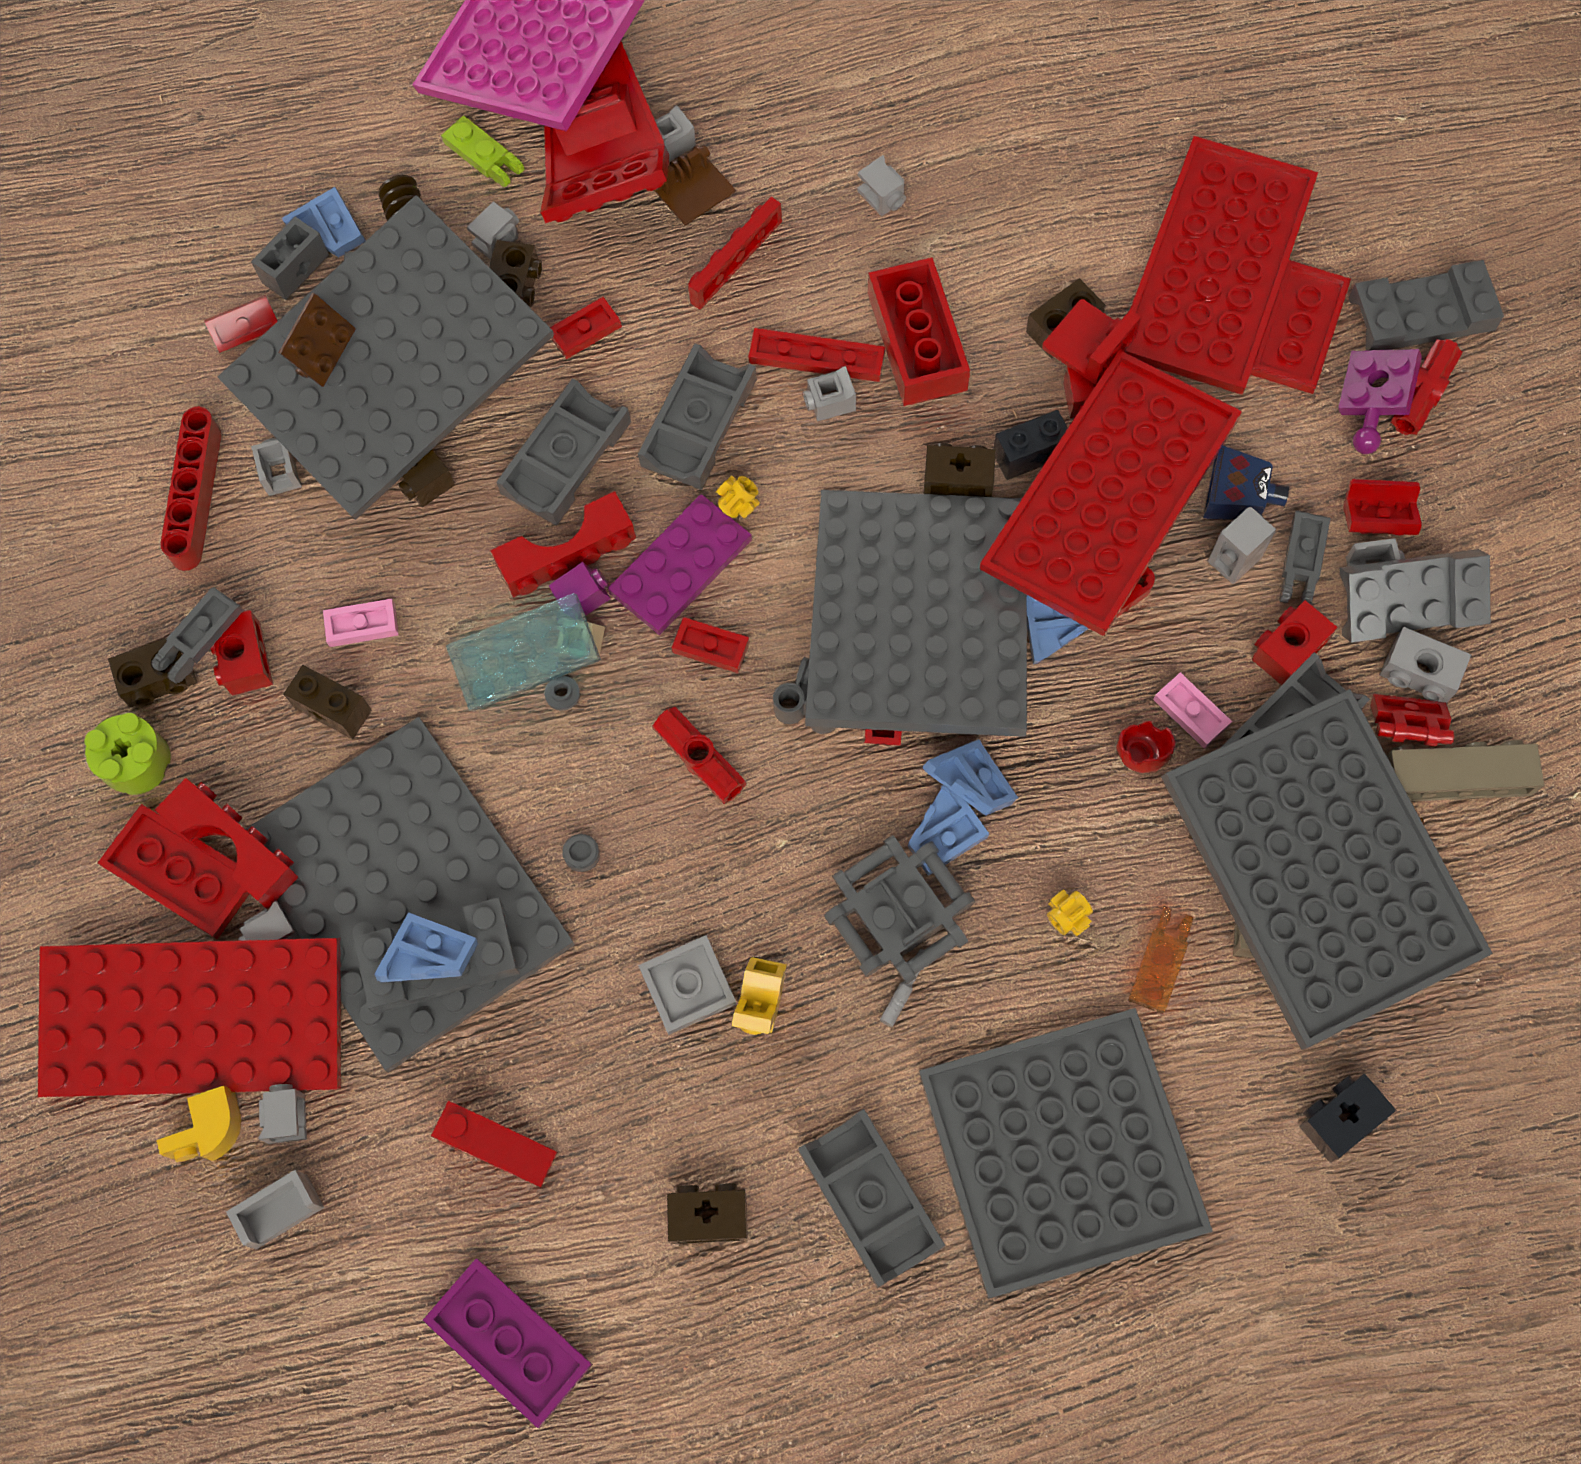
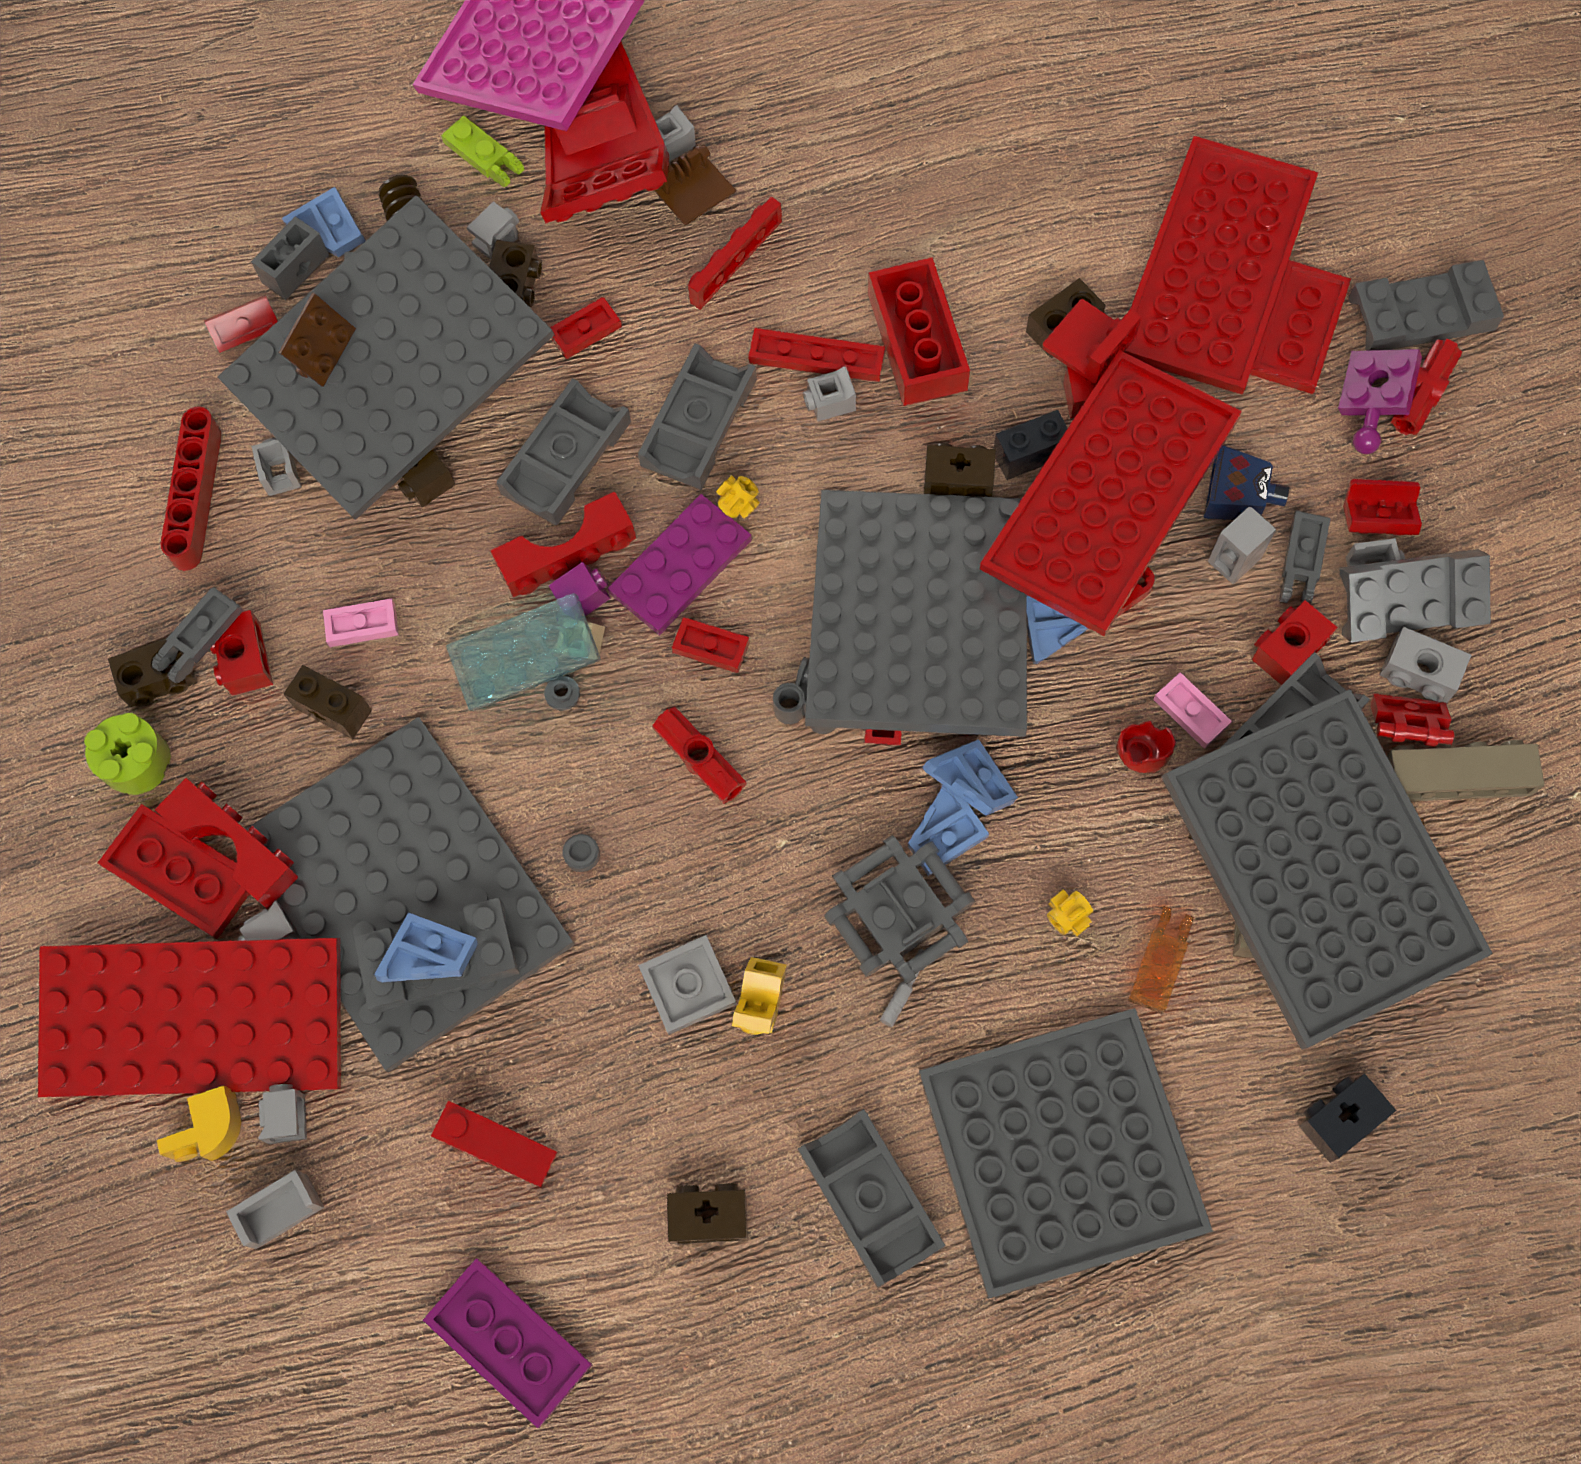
(882, 186): light grey window -> none

